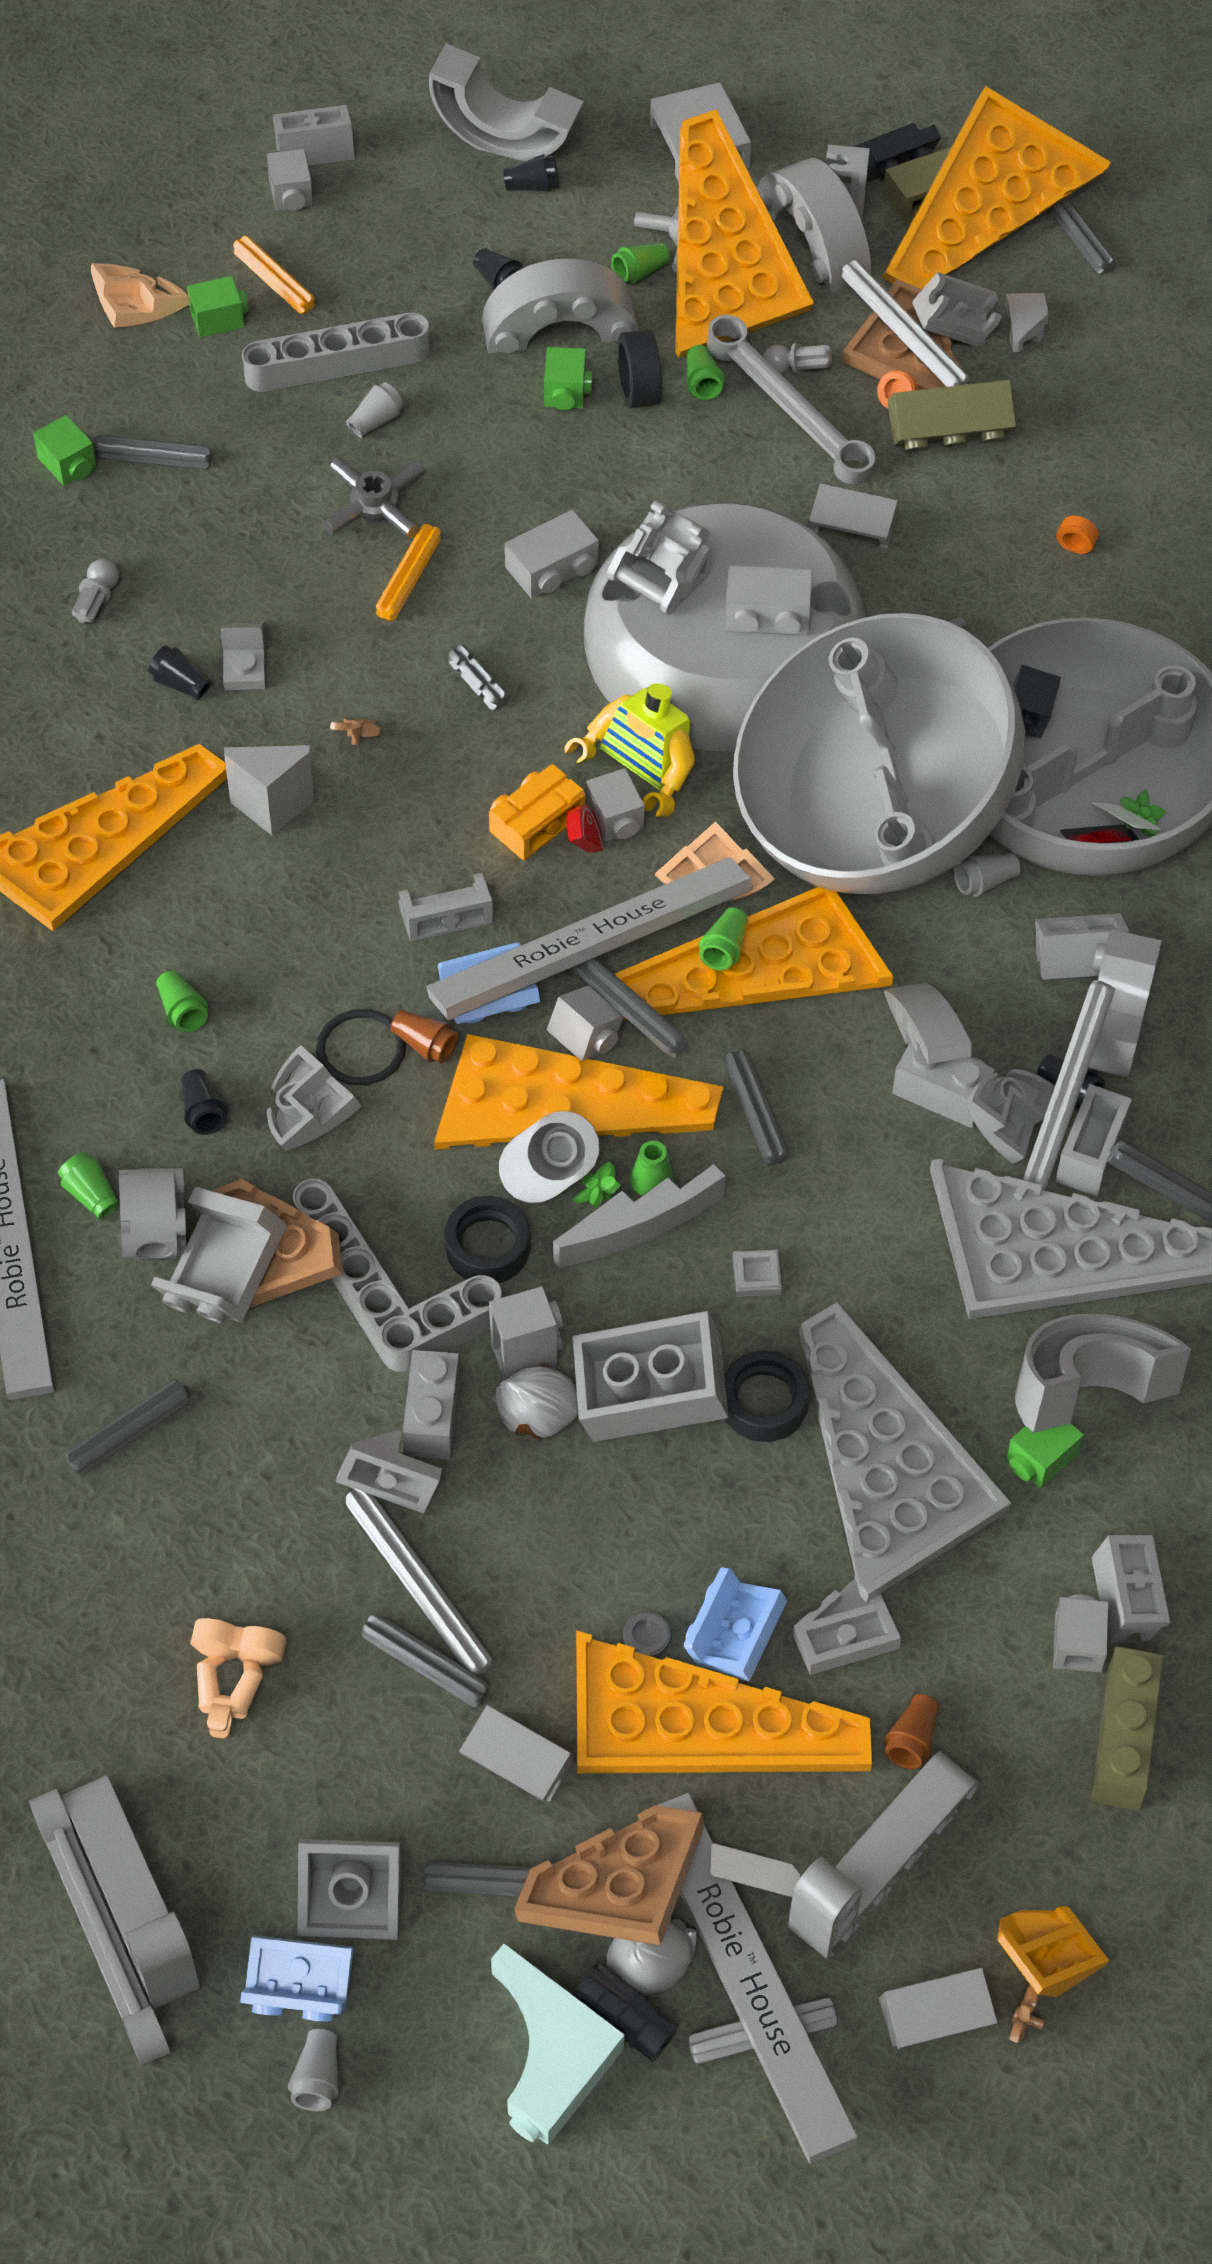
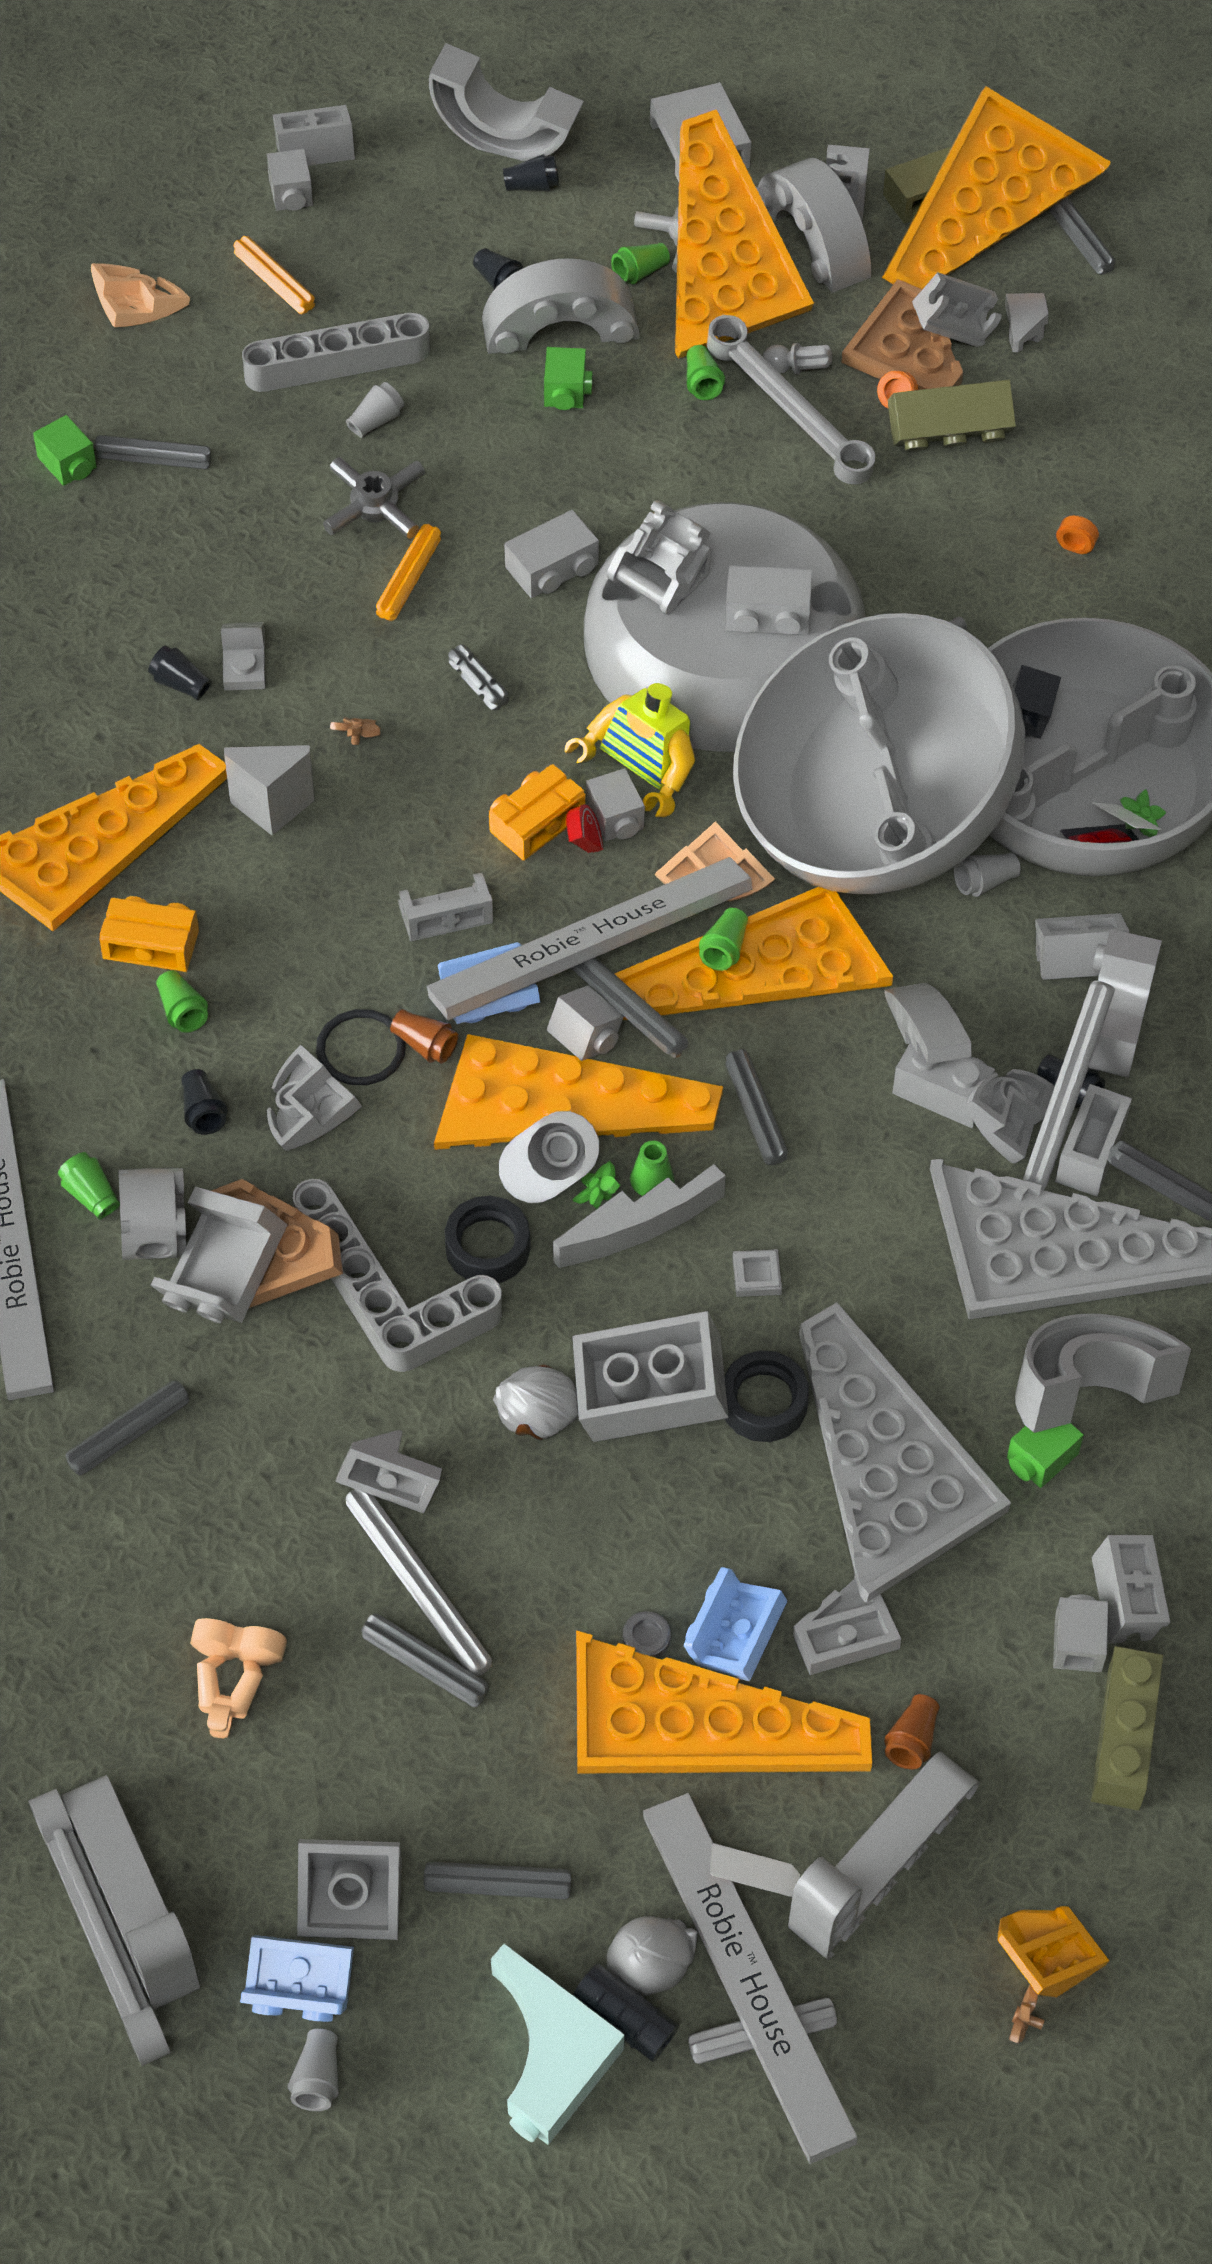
(95, 590): light grey axle -> none
(149, 933): none -> light orange brick
(217, 306): bright green brick -> none
(431, 1404): light grey piece -> none
(517, 1754): light grey hinge -> none
(525, 1331): light grey piece -> none
(618, 1880): medium nougat plate -> none
(639, 368): black tyre -> none
(854, 513): light grey hinge -> none
(899, 147): black bracket -> none
(904, 325): axle -> none
(937, 2008): light grey hinge -> none

